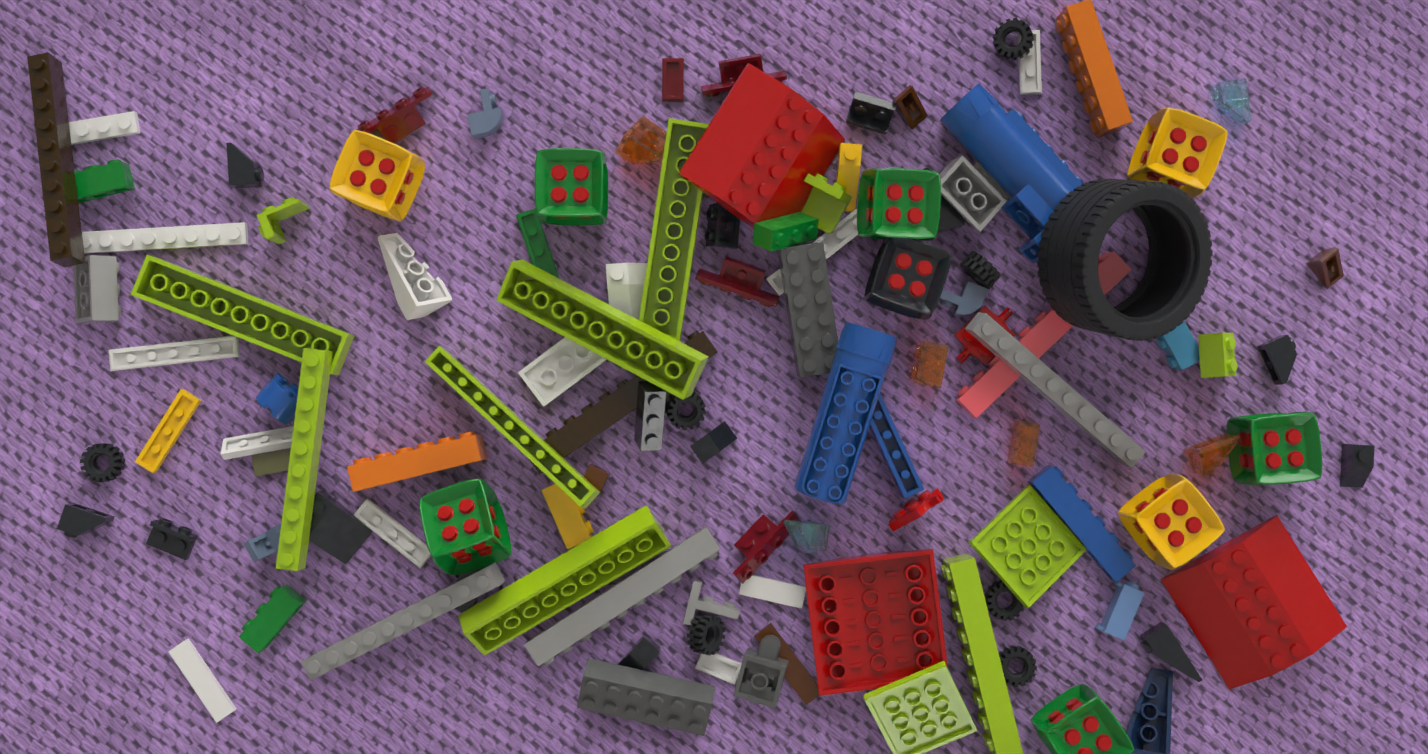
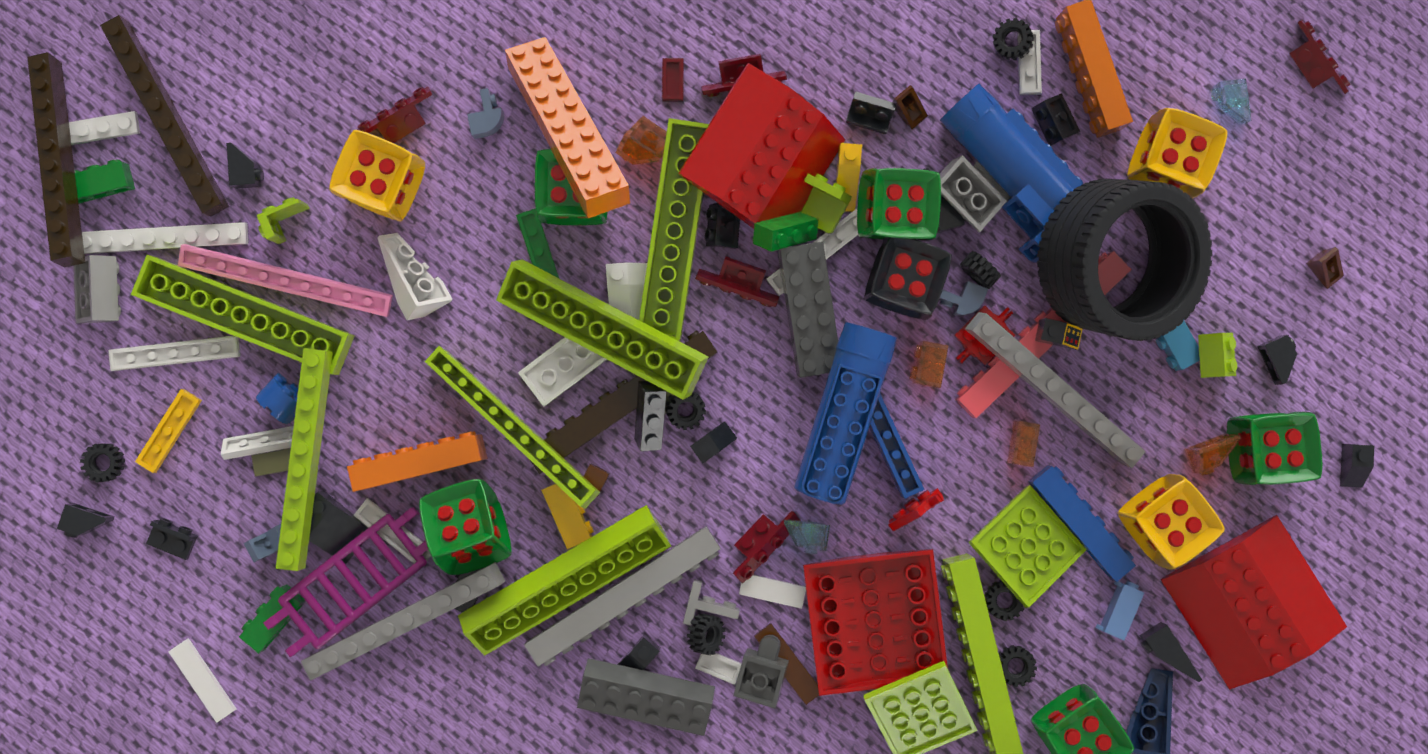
(164, 116): none -> dark brown brick
(285, 280): none -> bright pink plate
(336, 559): none -> magenta bar
(568, 128): none -> brick
(1055, 119): none -> black bracket
(1058, 333): none -> black slope
(1314, 62): none -> dark red bracket

